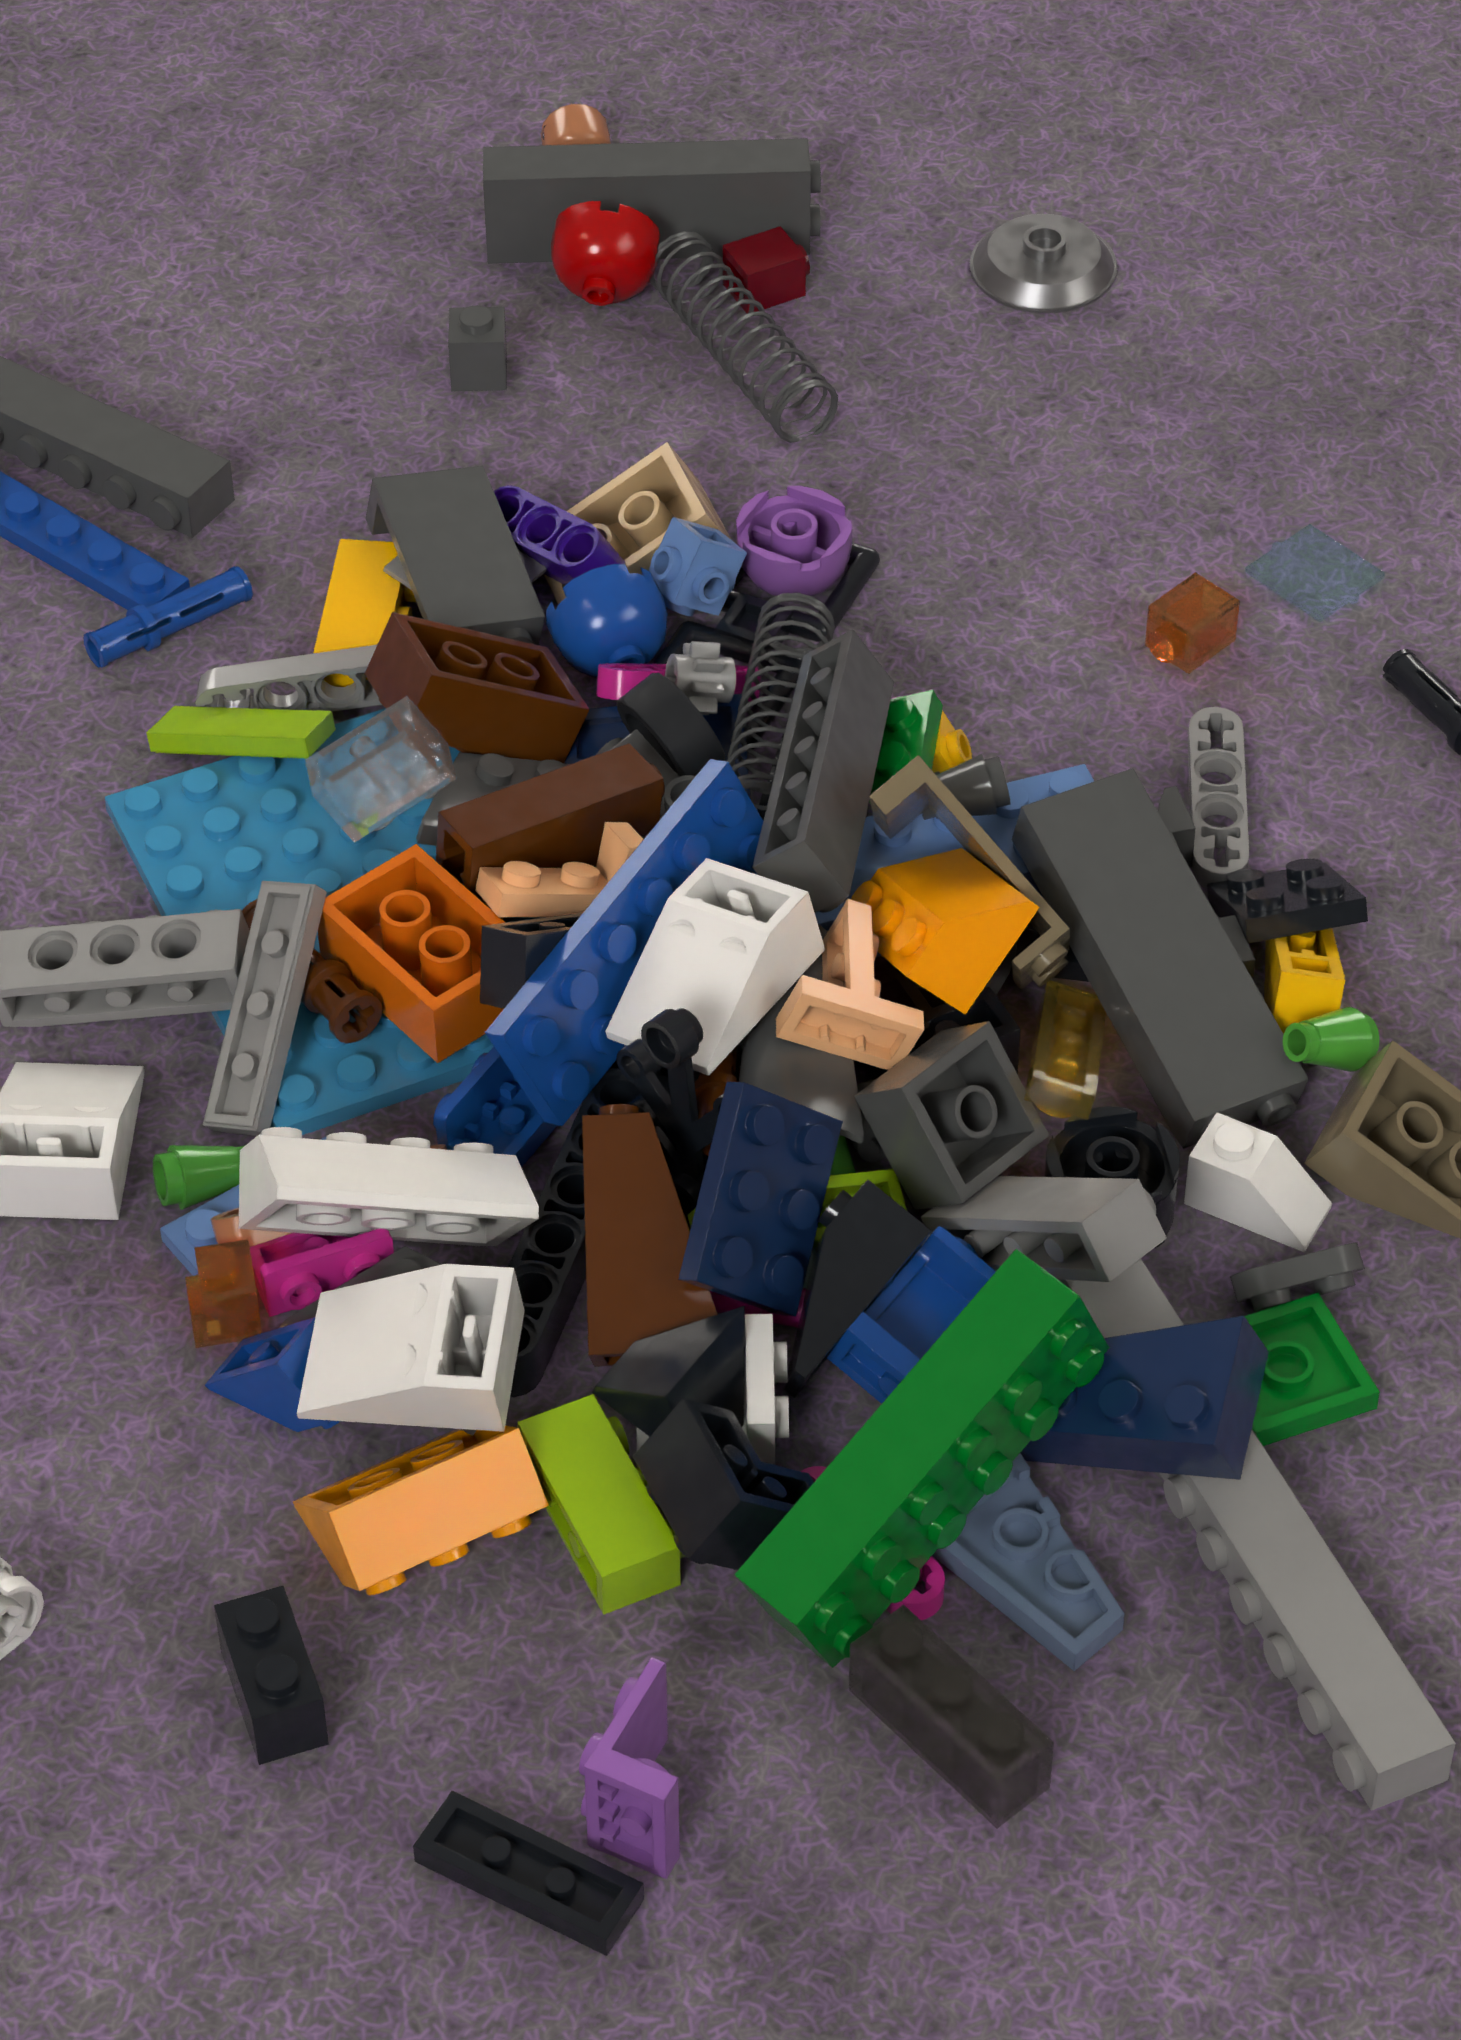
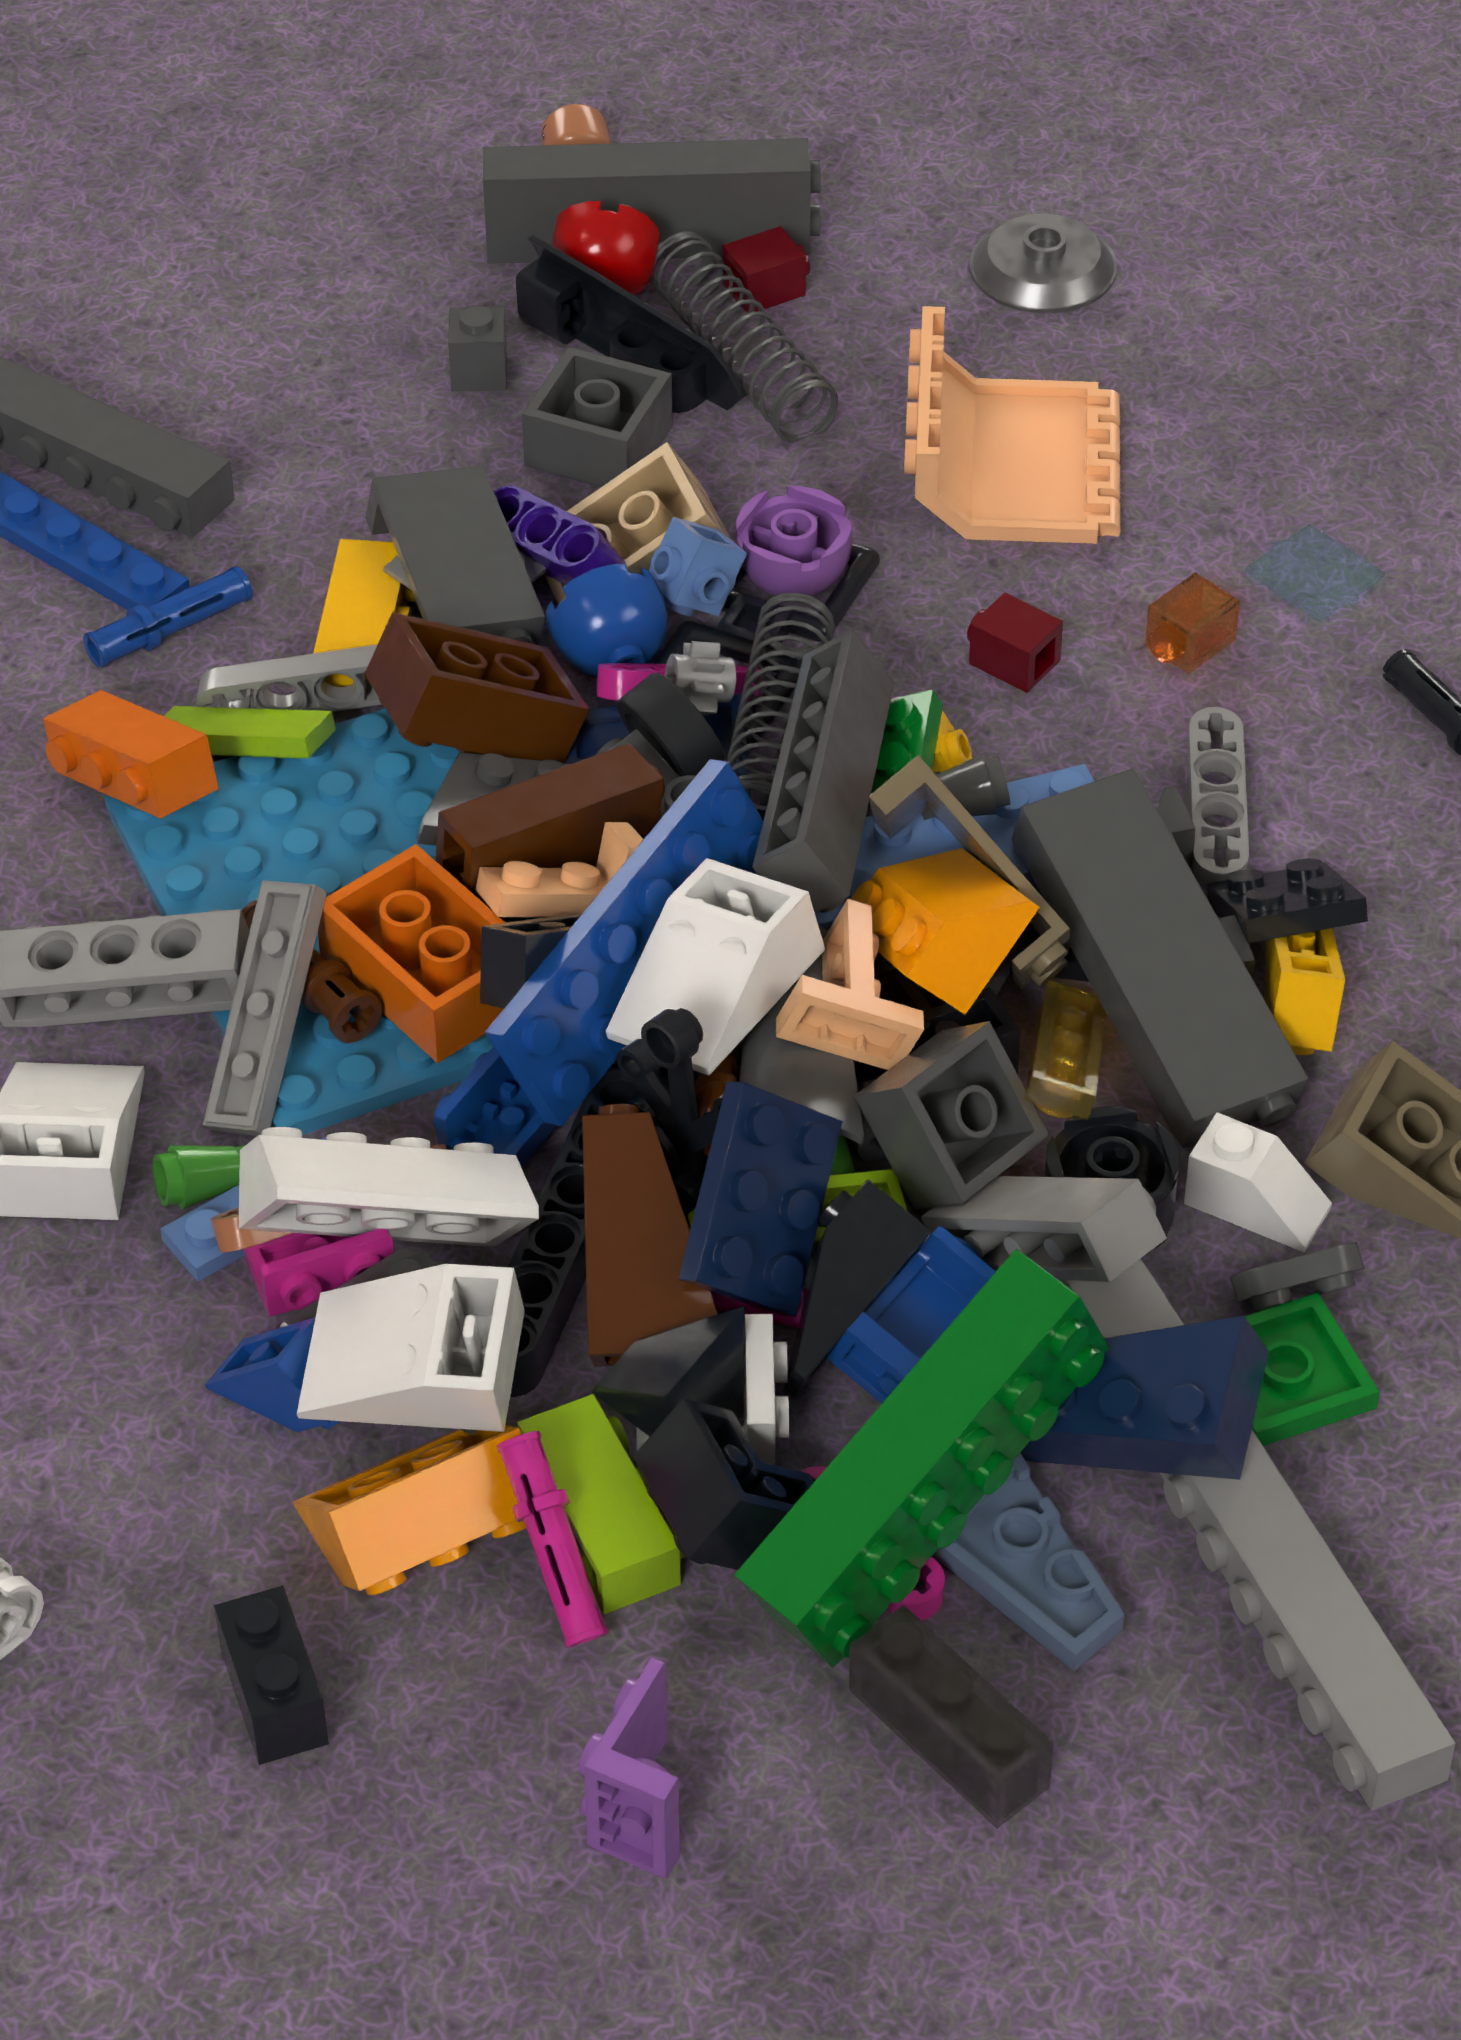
(130, 753): none -> orange brick
(223, 1295): clear orange brick -> none
(380, 769): clear brick -> none
(529, 1872): black plate -> none
(552, 1538): none -> dark pink pin
(580, 304): none -> black panel
(596, 417): none -> dark grey brick
(1010, 451): none -> light nougat hinge
(1015, 642): none -> dark red brick
(1333, 1040): bright green cone -> none

